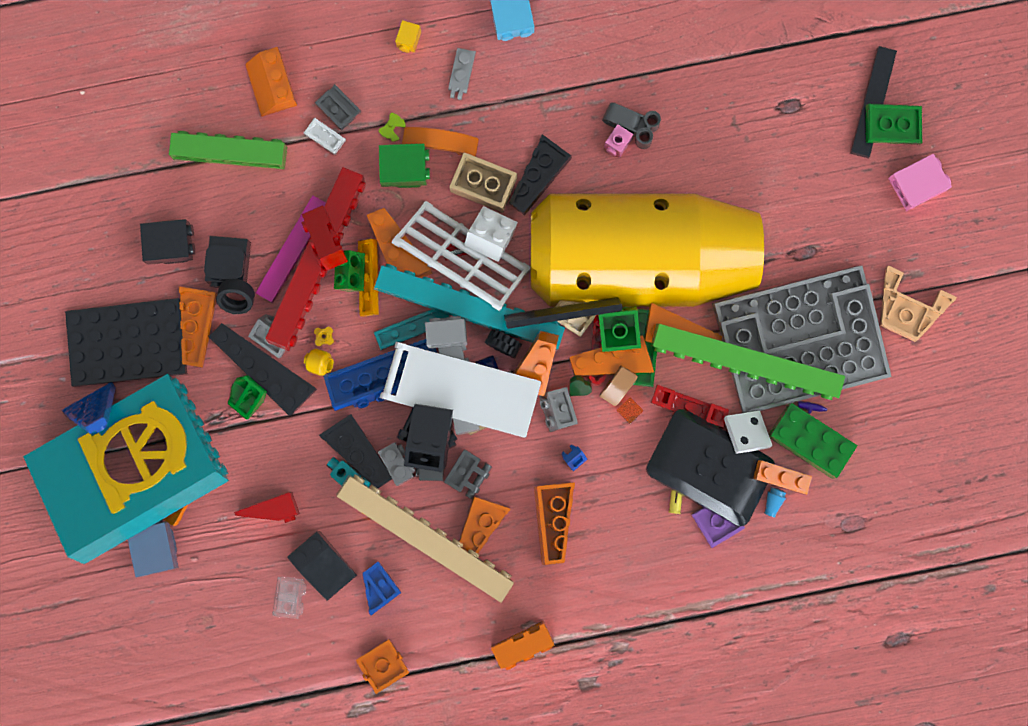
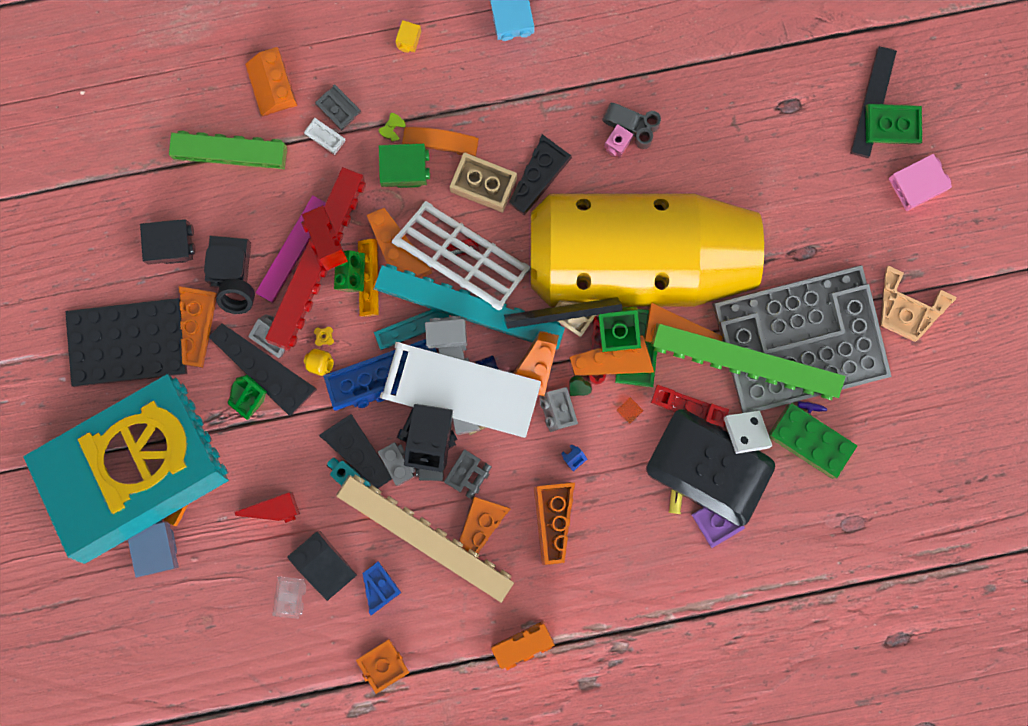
(92, 410): blue wing -> none
(461, 72): light grey hinge -> none
(490, 233): white piece -> none
(503, 343): black tyre -> none
(618, 386): medium nougat slope -> none
(774, 501): dark azure cone -> none
(782, 477): orange plate -> none

